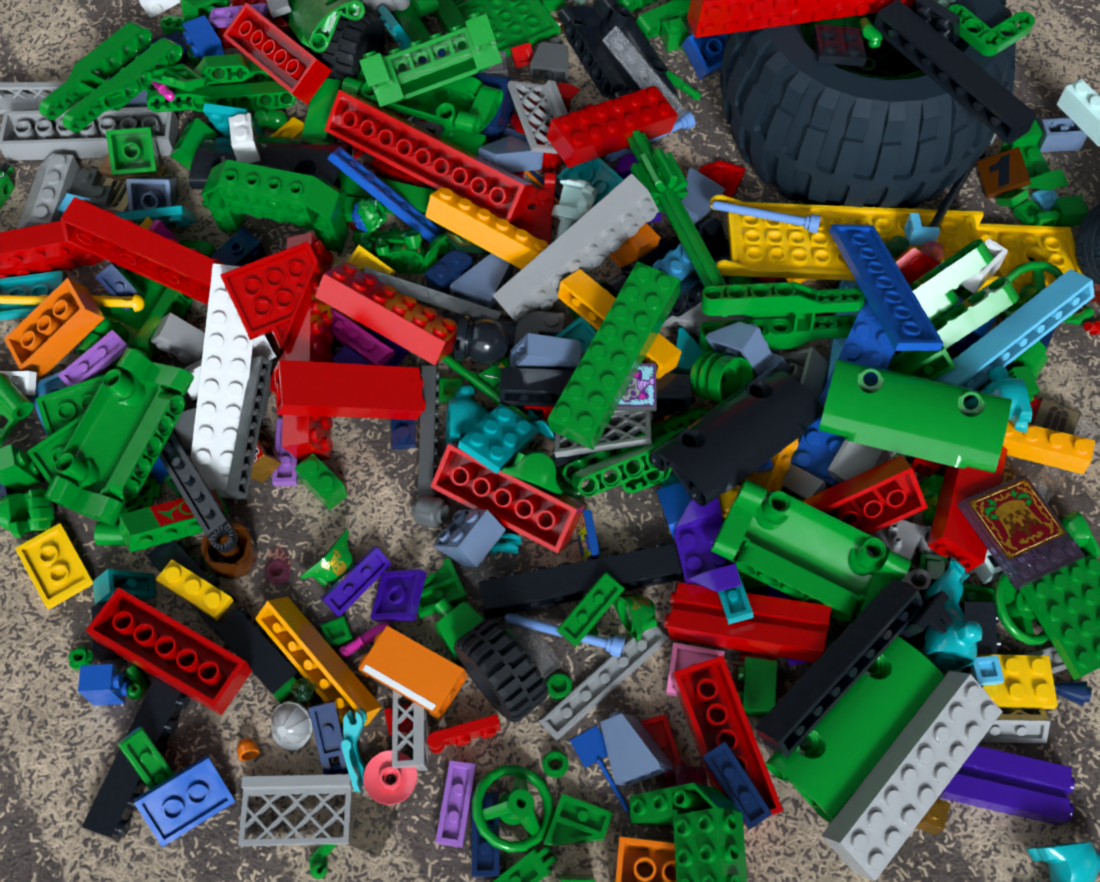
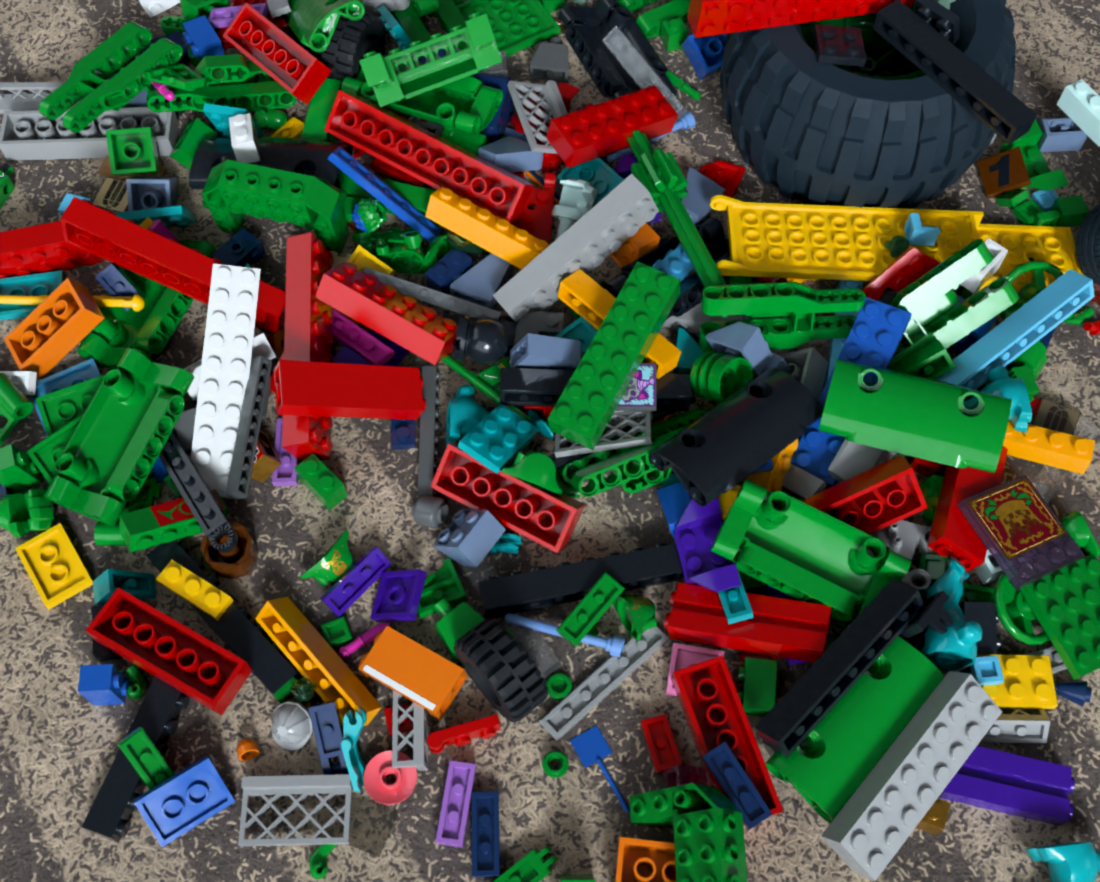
(48, 190): light grey slope -> none
(83, 651): green plate -> none
(86, 186): dark grey plate -> none
(94, 360): medium lavender plate -> none
(179, 338): light grey brick -> none
(271, 291): red wing -> none
(274, 566): clear pink plate -> none
(448, 388): green plate -> none
(513, 808): green piece -> none
(521, 55): red plate -> none
(577, 823): green wing -> none
(587, 536): blue tile -> none
(632, 750): sand blue slope -> none
(809, 222): medium blue piece -> none
(870, 32): green arm -> none
(885, 288): blue plate -> none
(933, 250): clear pink plate -> none
(943, 209): black bar -> none
(985, 36): green beam -> none

